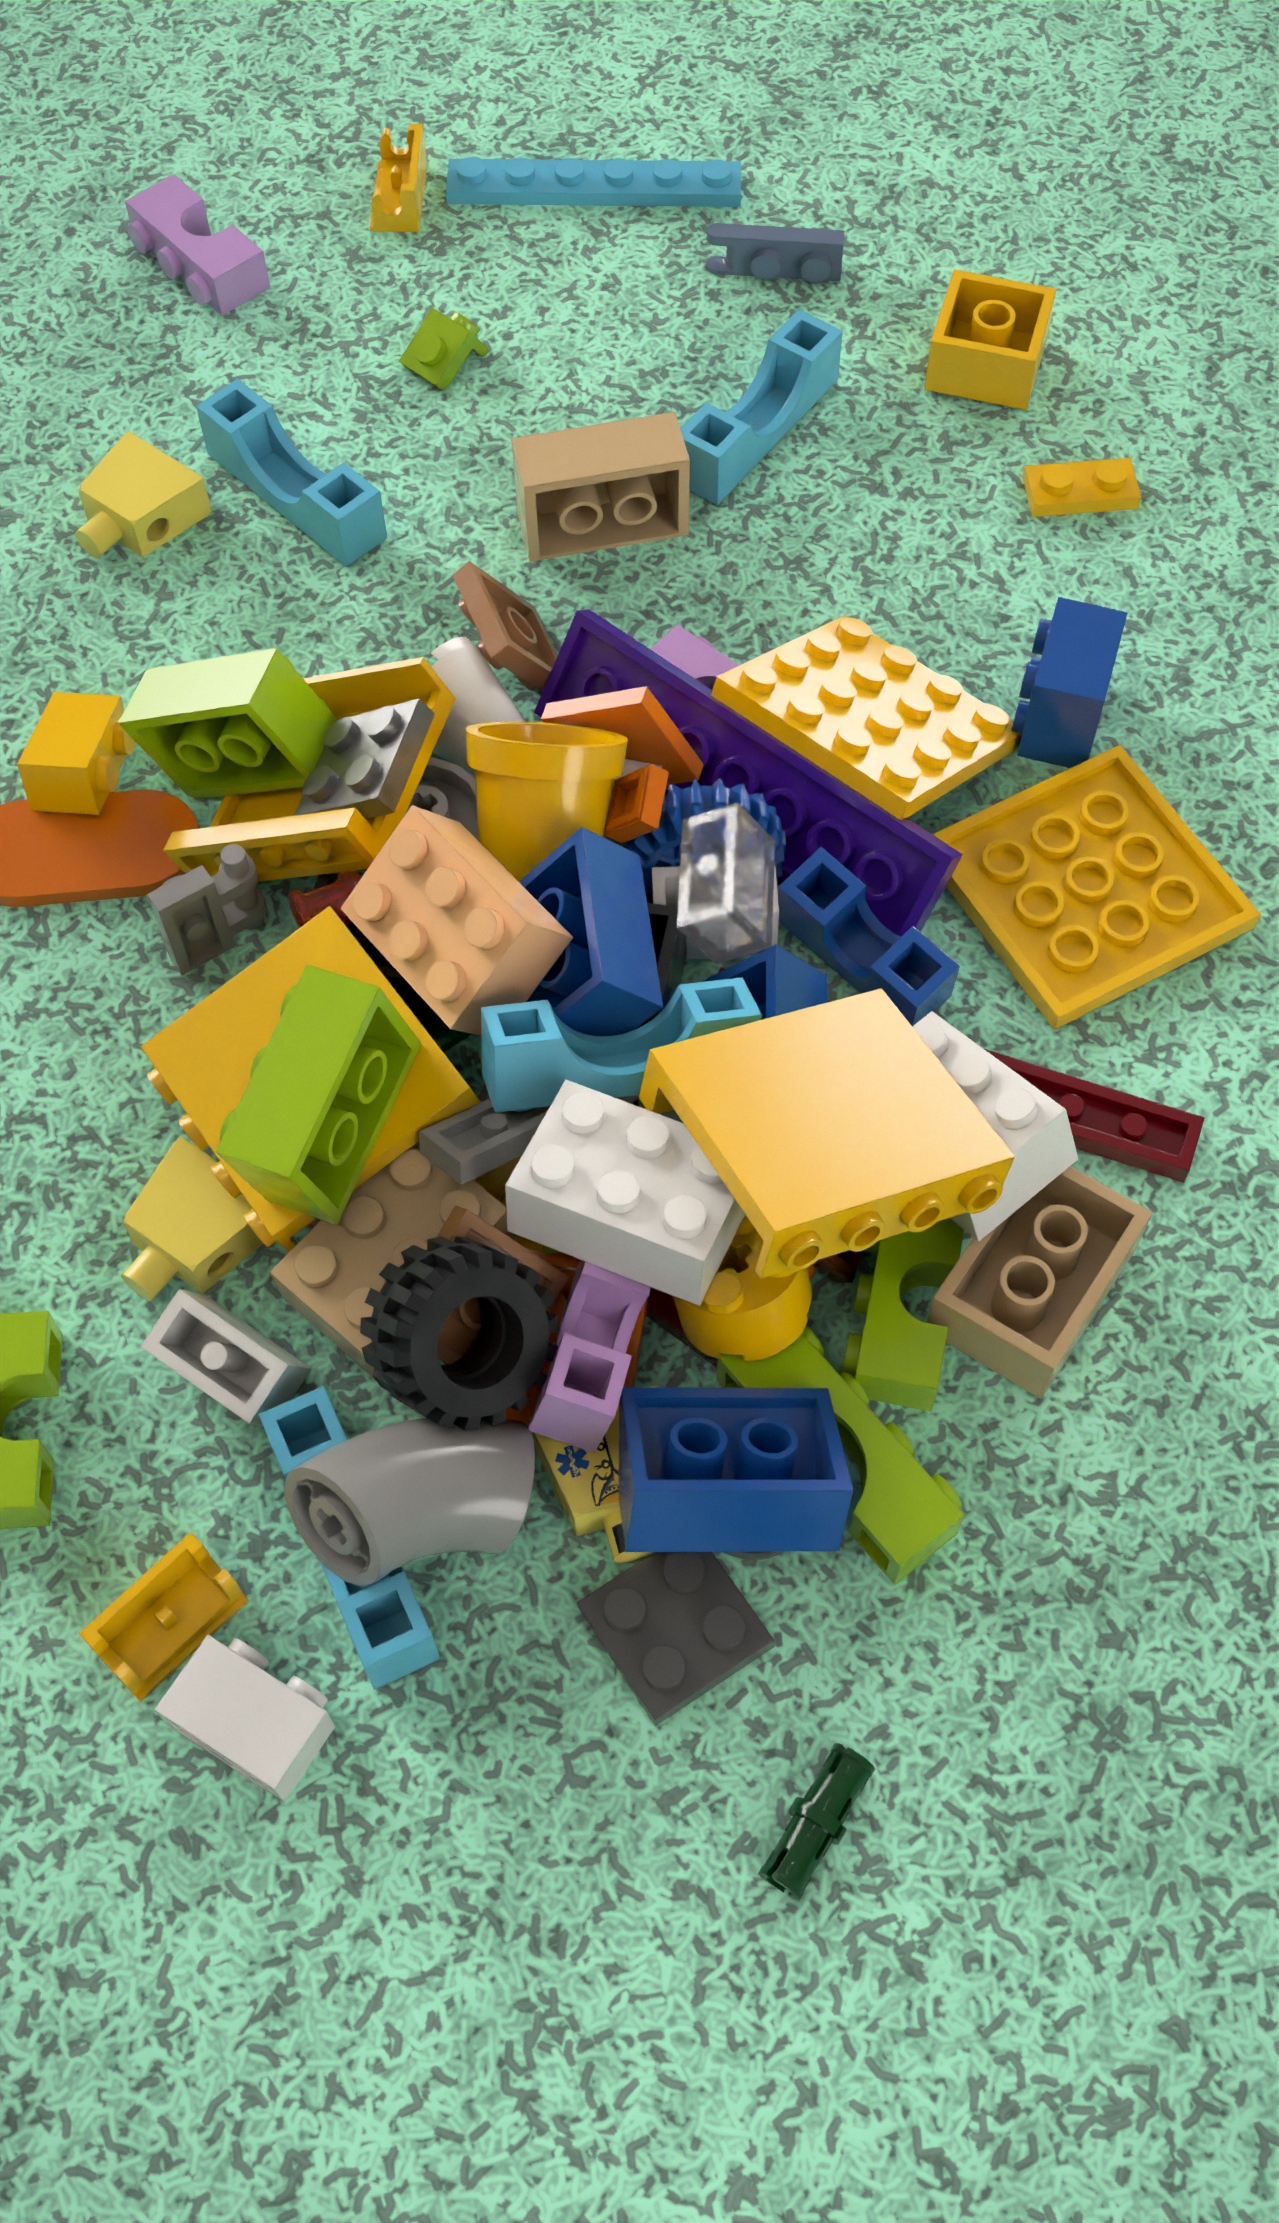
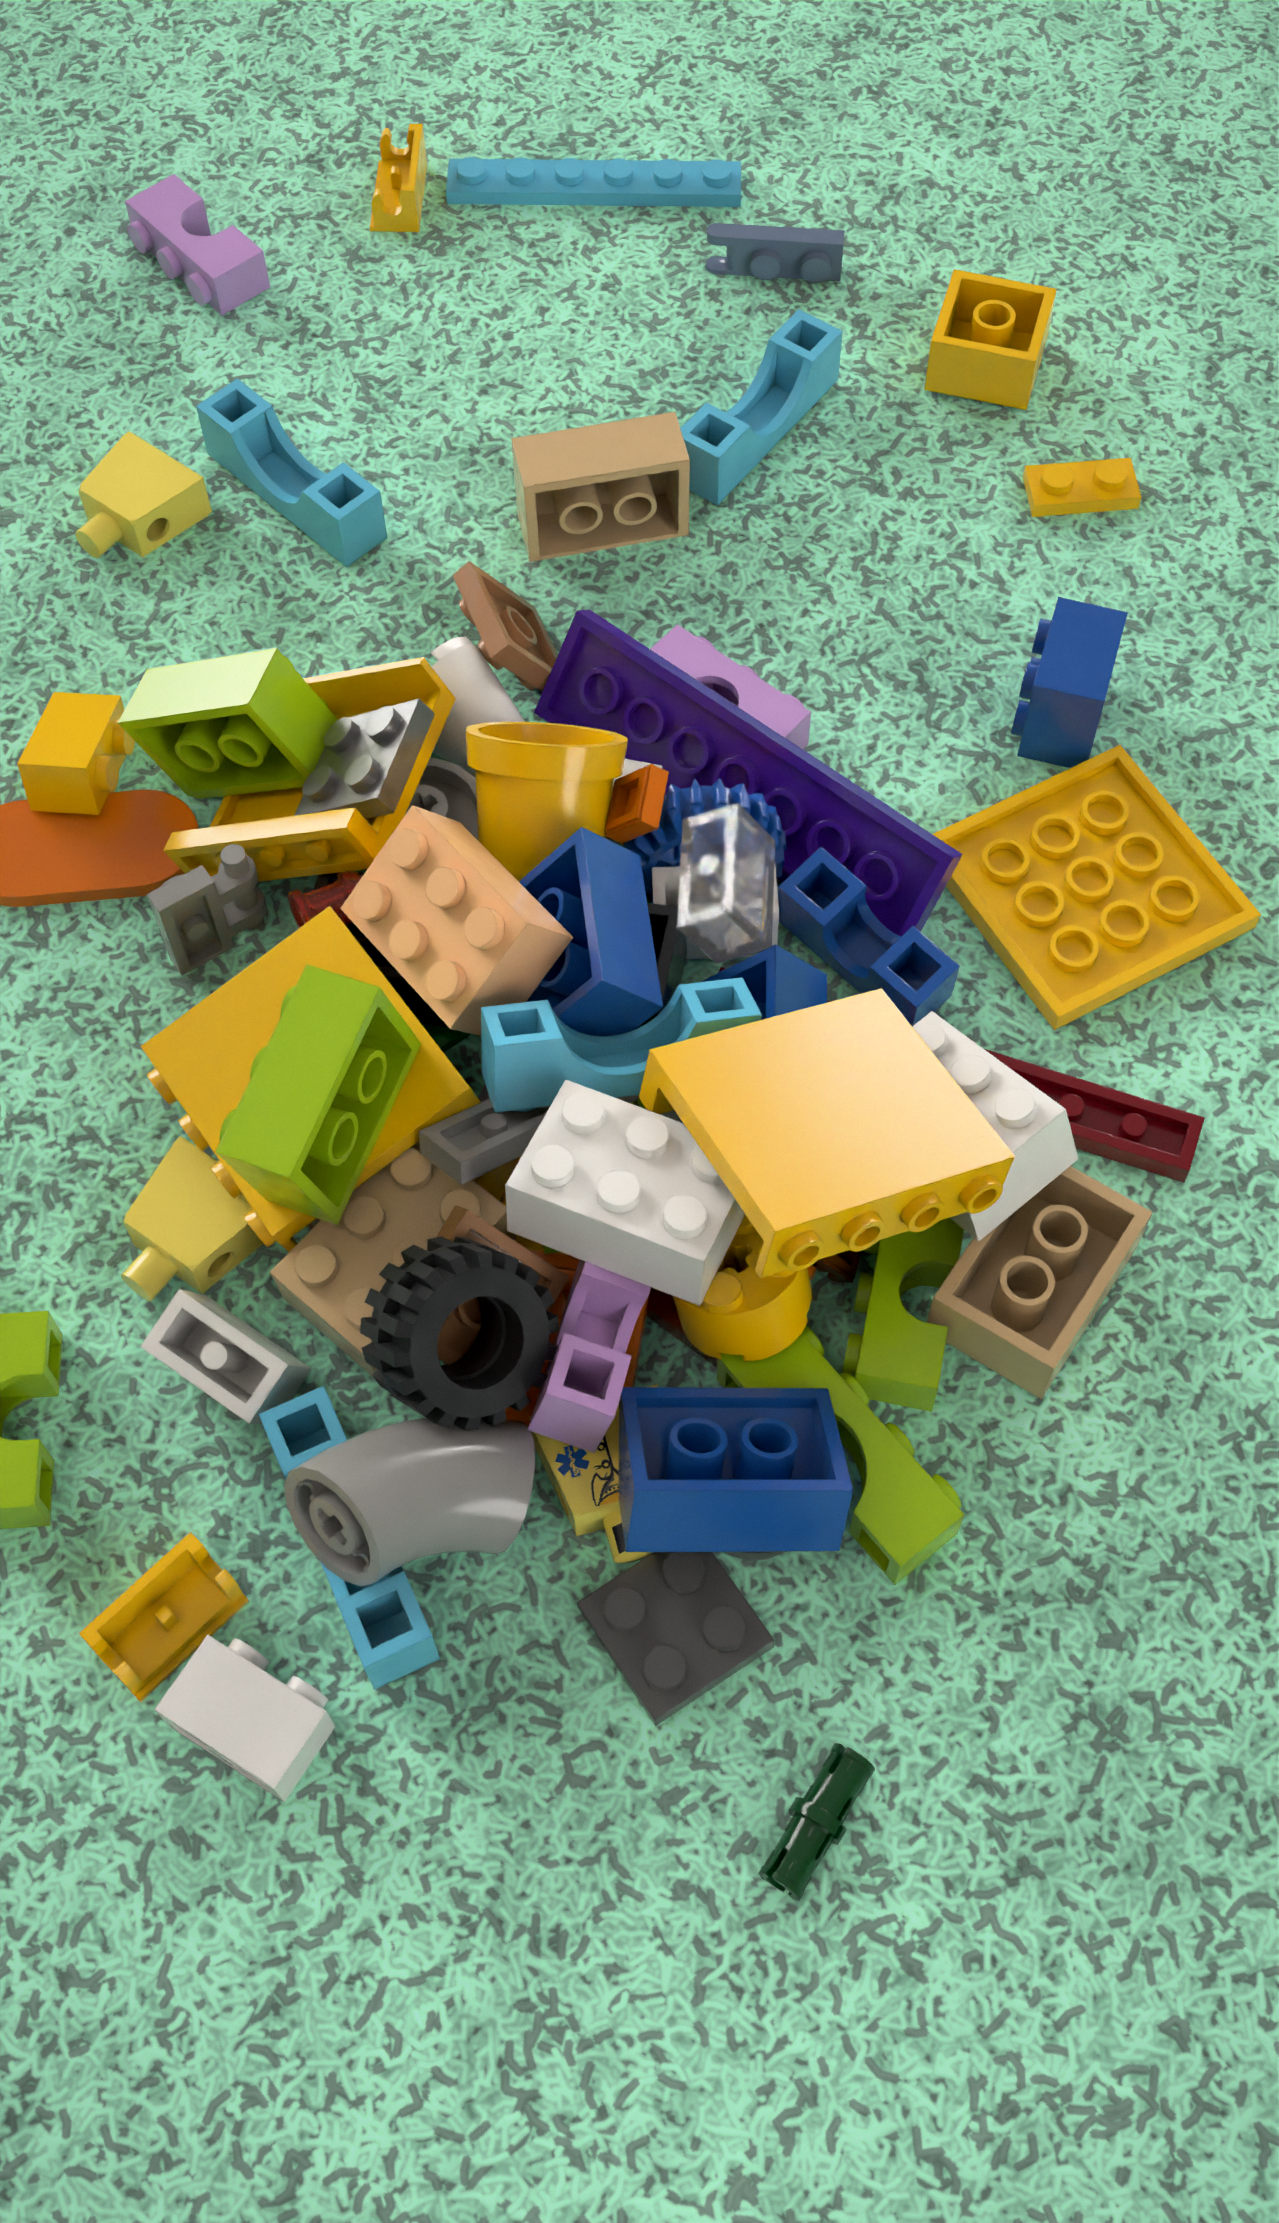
(442, 347): lime bracket -> none
(642, 720): orange tile -> none
(869, 715): yellow plate -> none

